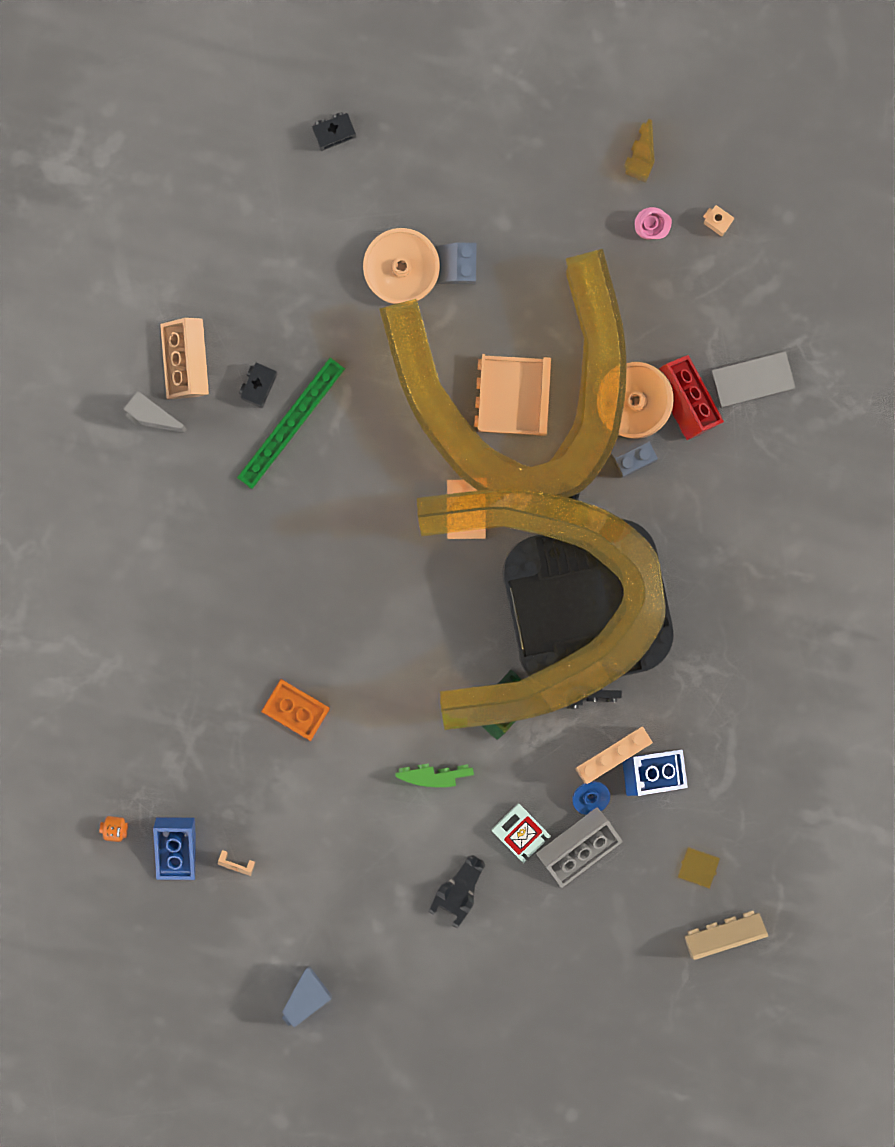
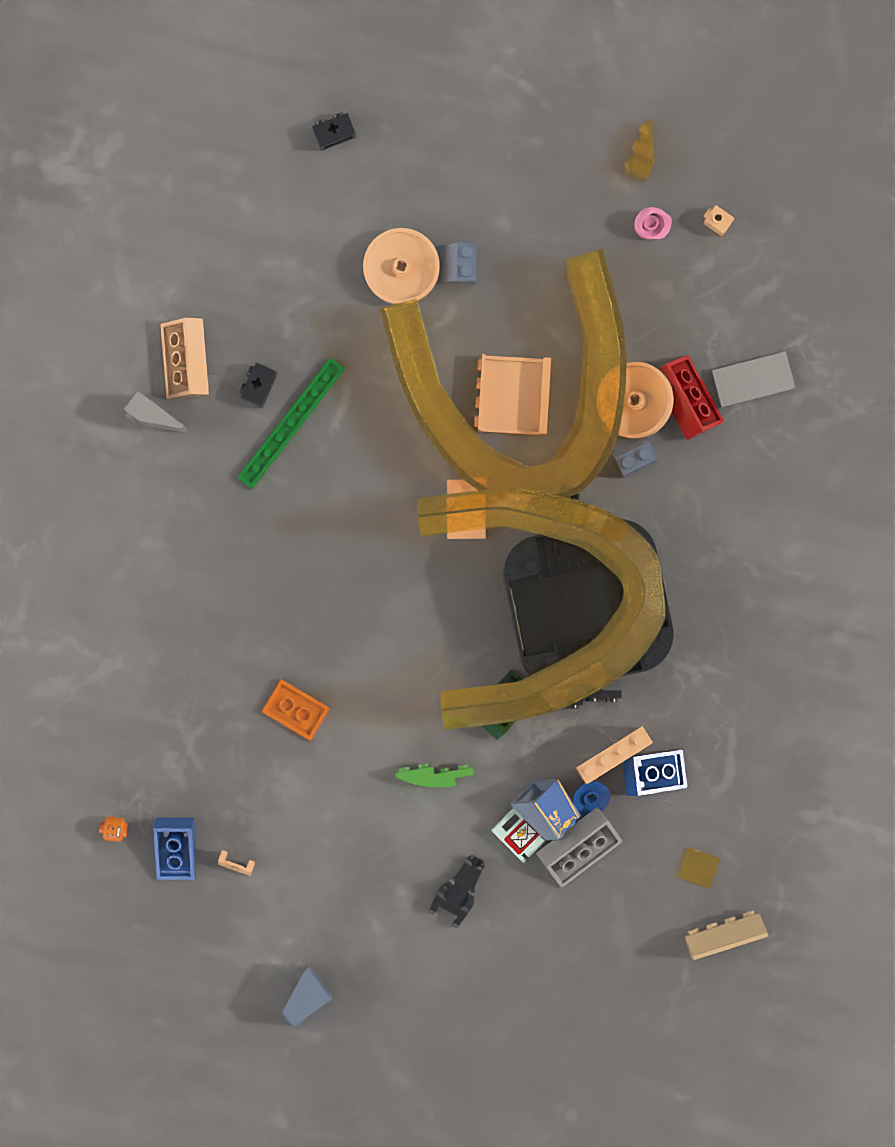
(547, 808): none -> slope

